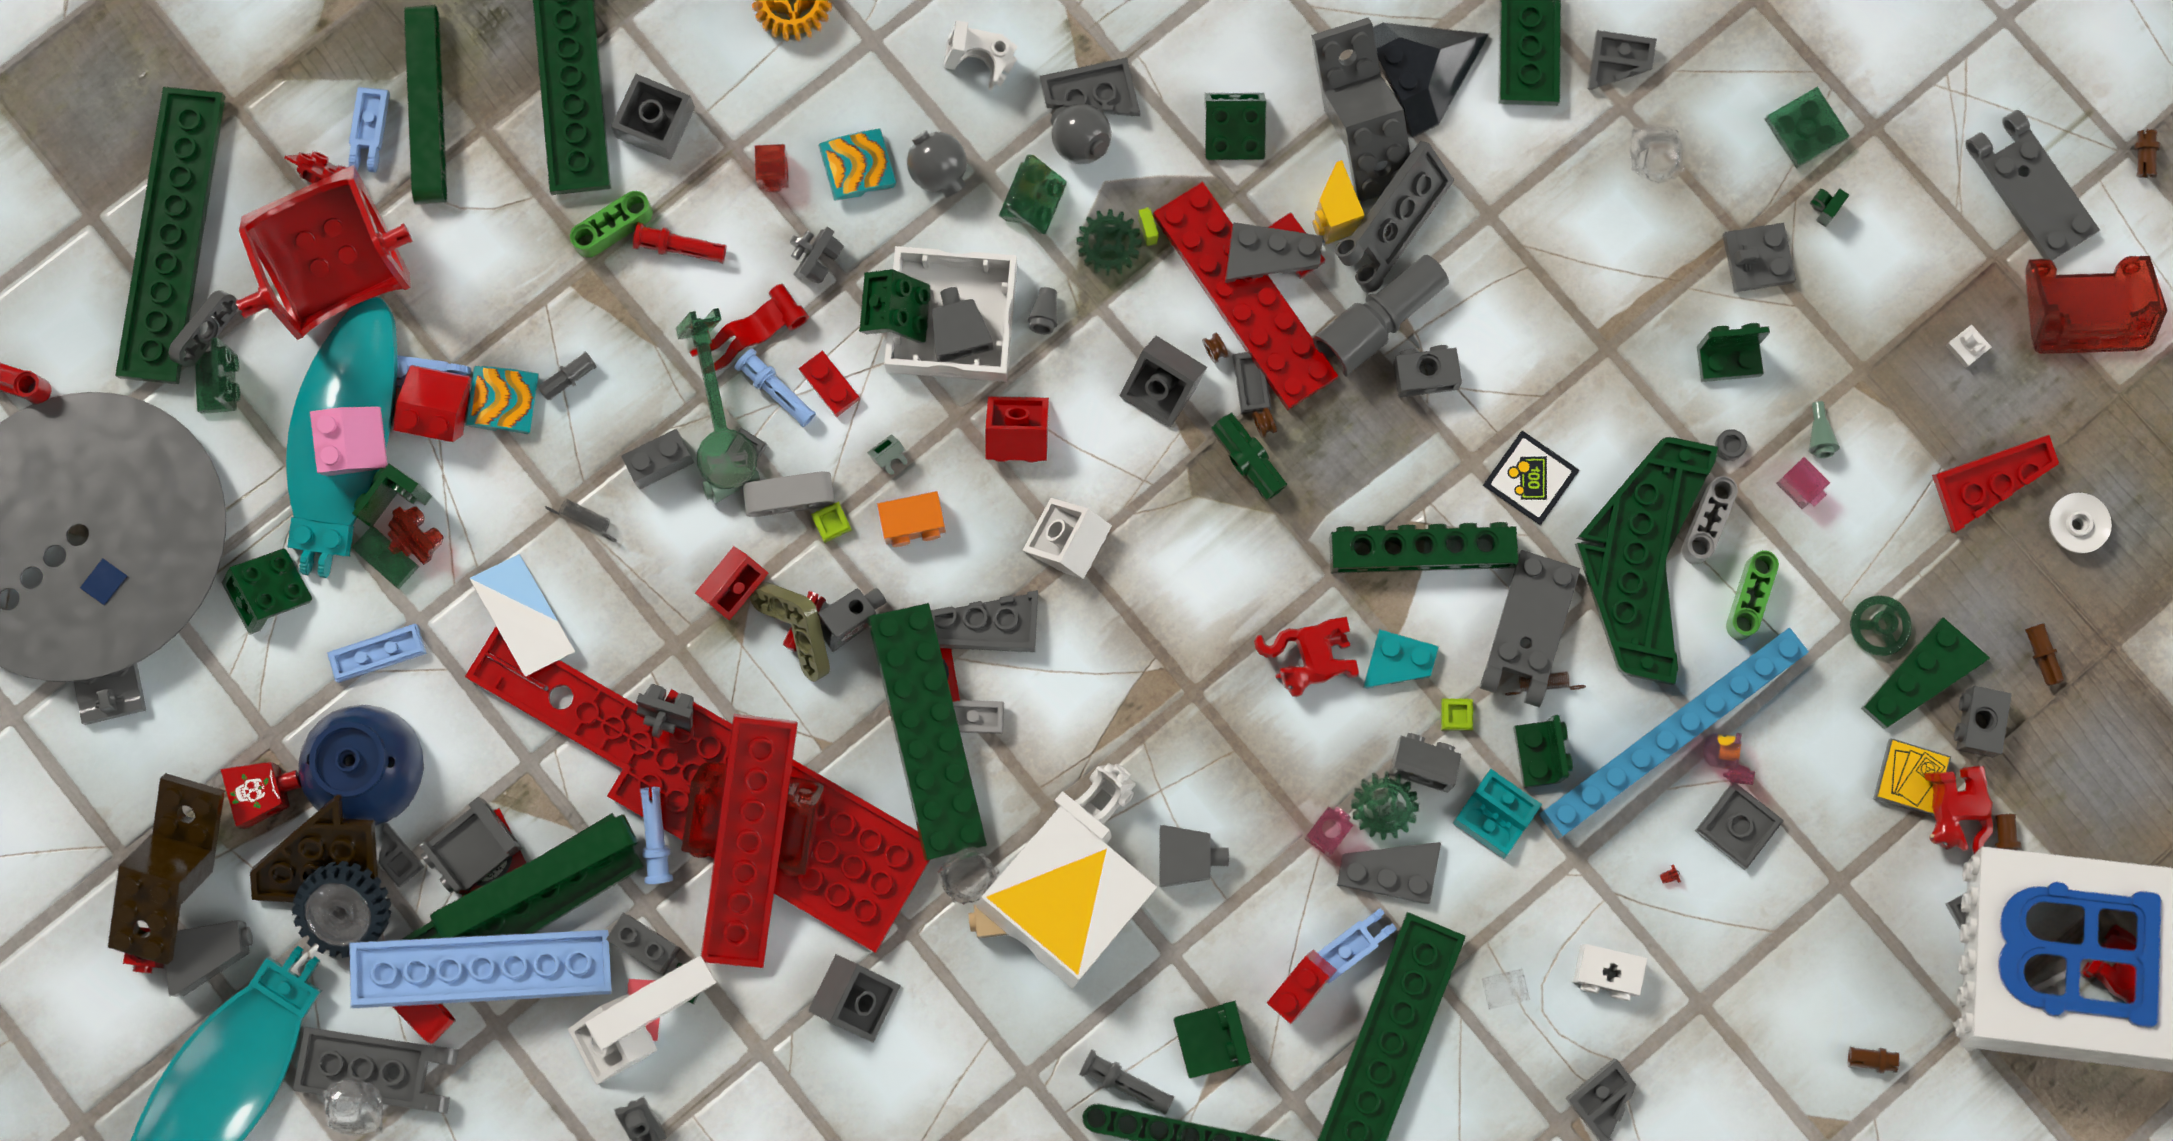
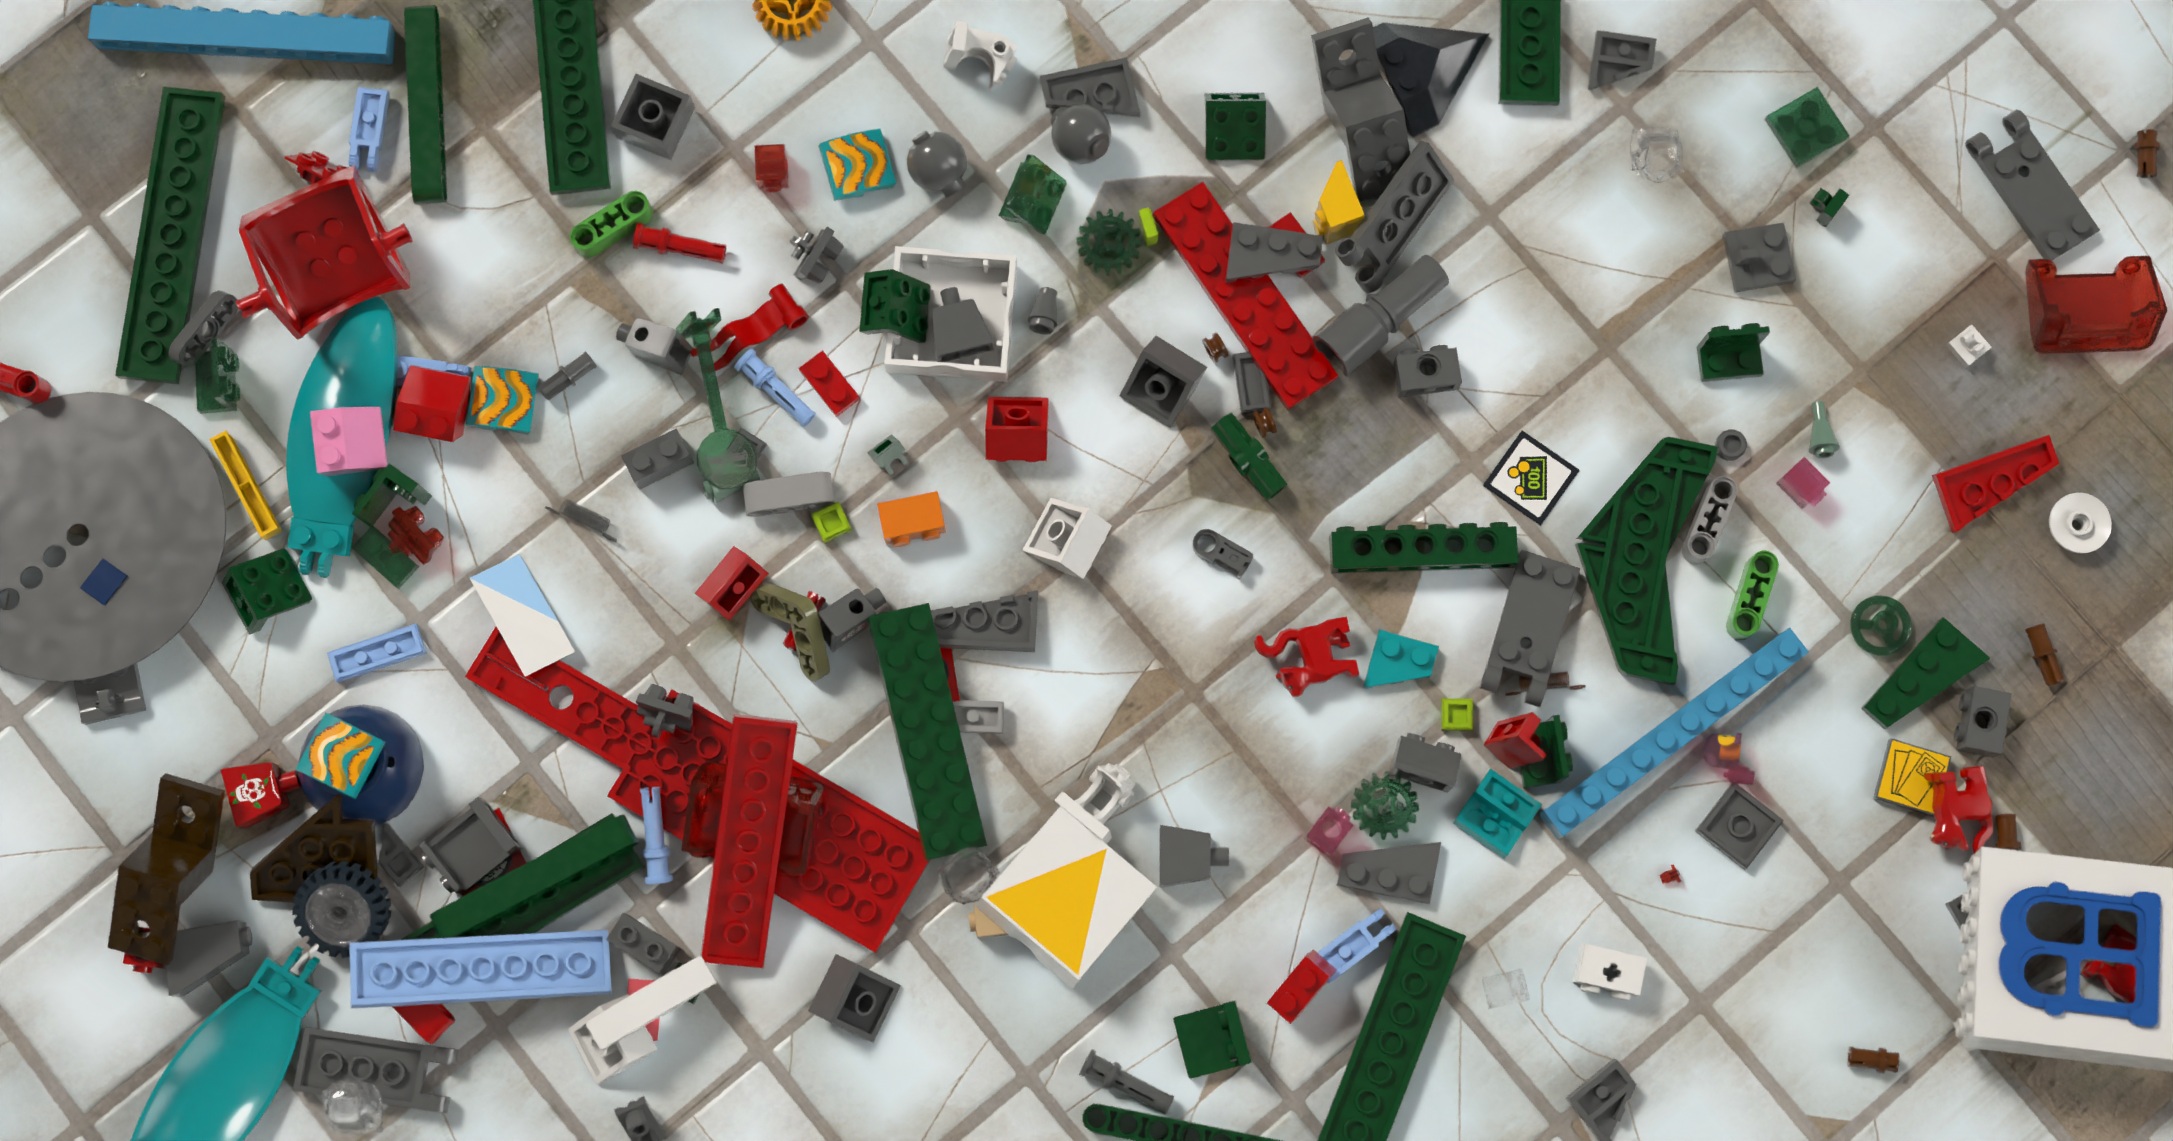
(242, 33): none -> dark azure brick
(245, 485): none -> yellow piece
(340, 755): none -> slope
(656, 344): none -> dark grey torso
(1226, 553): none -> dark grey piece
(1515, 741): none -> red panel

